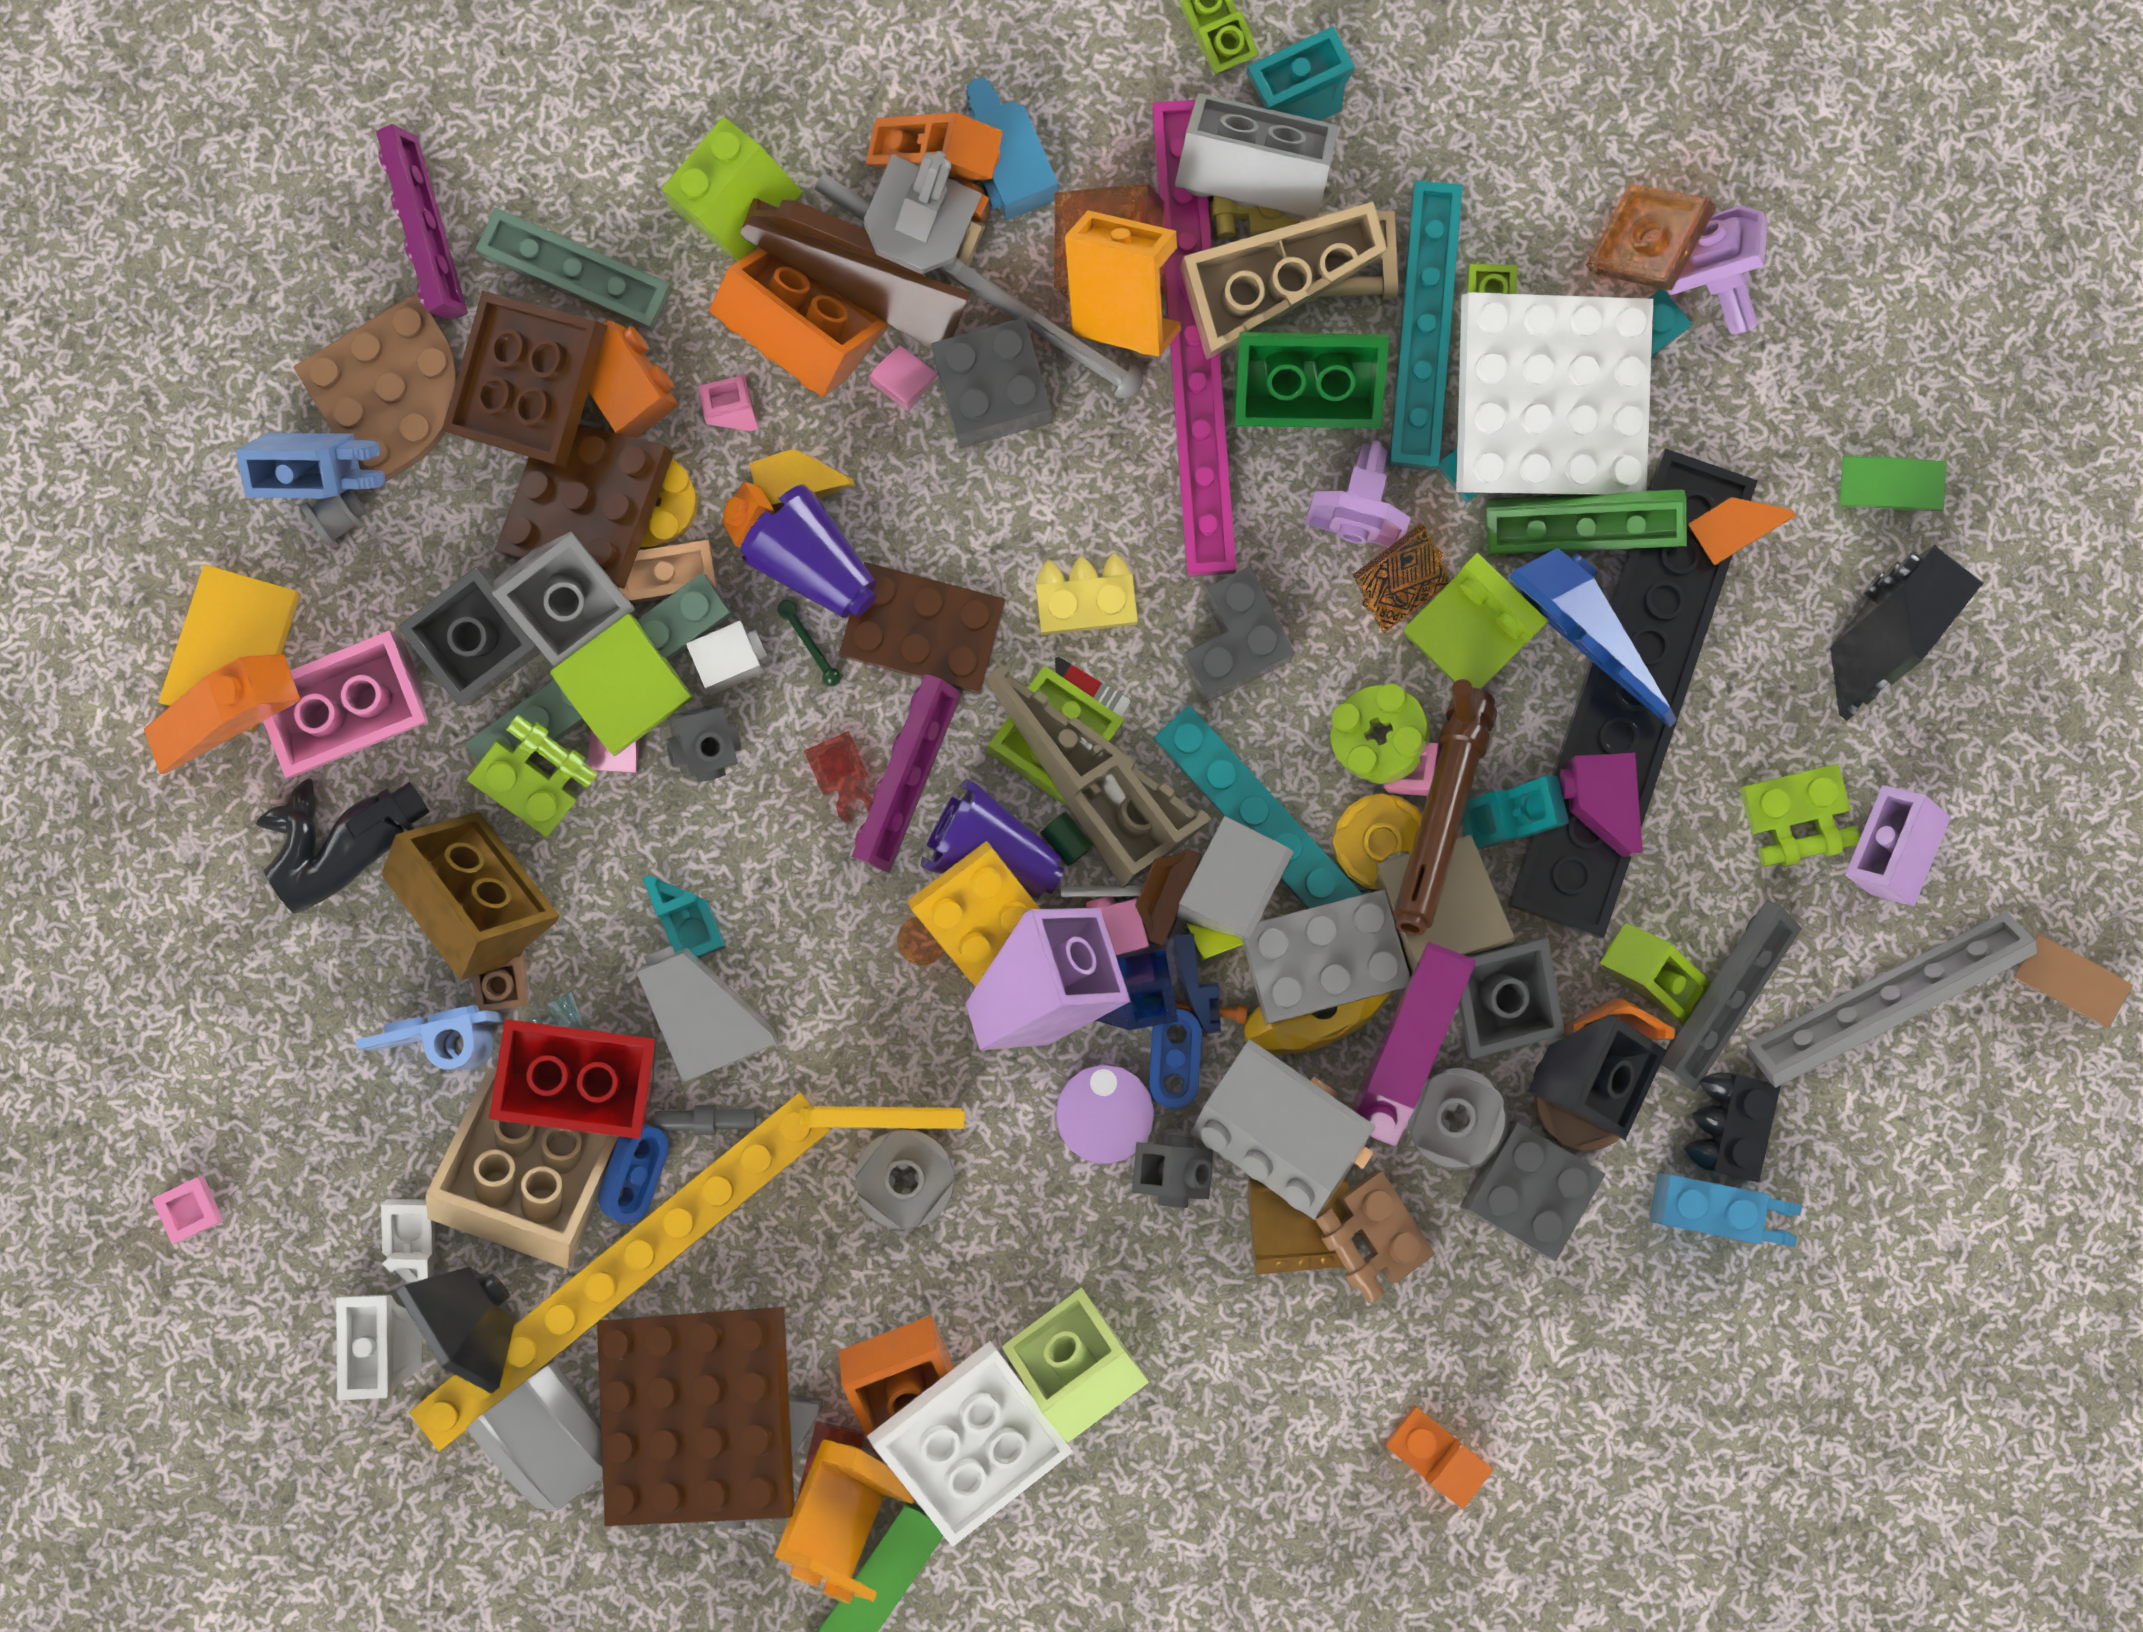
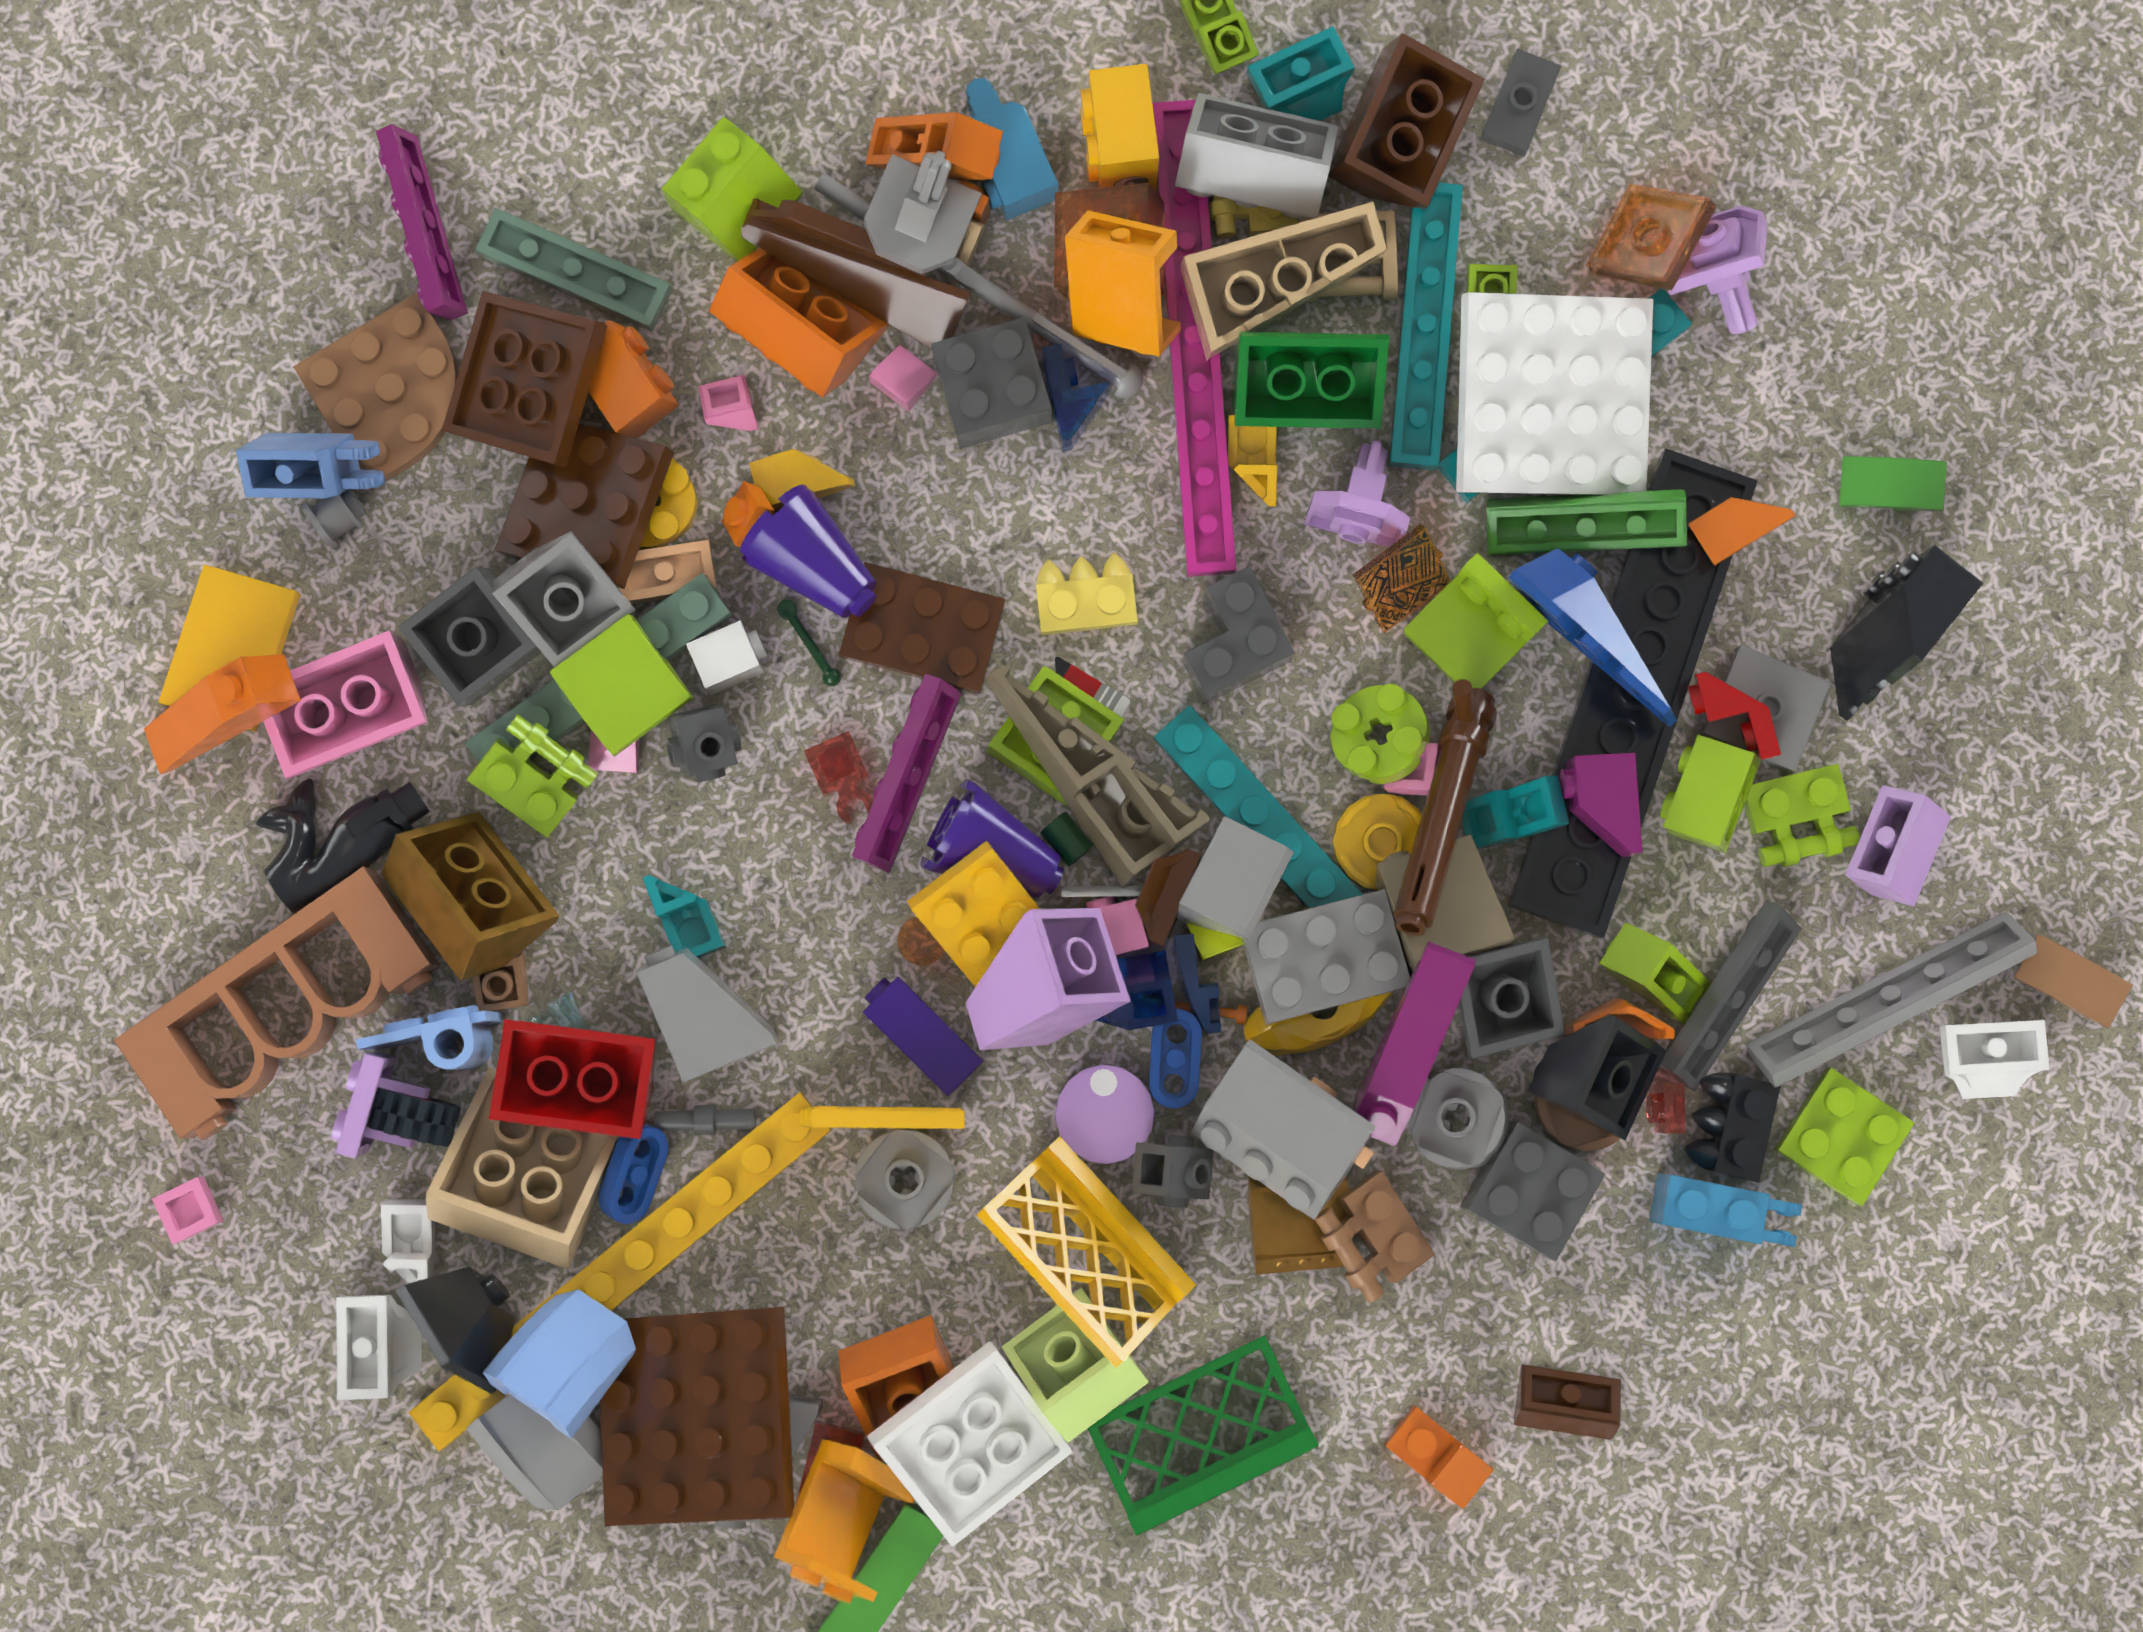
(175, 1070): none -> nougat fence
(390, 1110): none -> plate
(564, 1359): none -> light blue slope
(921, 1034): none -> dark purple brick
(1074, 407): none -> clear blue slope
(1106, 1230): none -> yellow fence
(1119, 127): none -> yellow brick
(1222, 1475): none -> green fence
(1253, 458): none -> yellow slope
(1405, 124): none -> reddish brown slope
(1520, 102): none -> dark grey plate
(1568, 1402): none -> reddish brown slope
(1667, 1108): none -> clear red plate
(1709, 793): none -> lime brick
(1722, 700): none -> red slope
(1789, 693): none -> light grey plate
(1844, 1136): none -> lime plate
(1993, 1057): none -> white slope

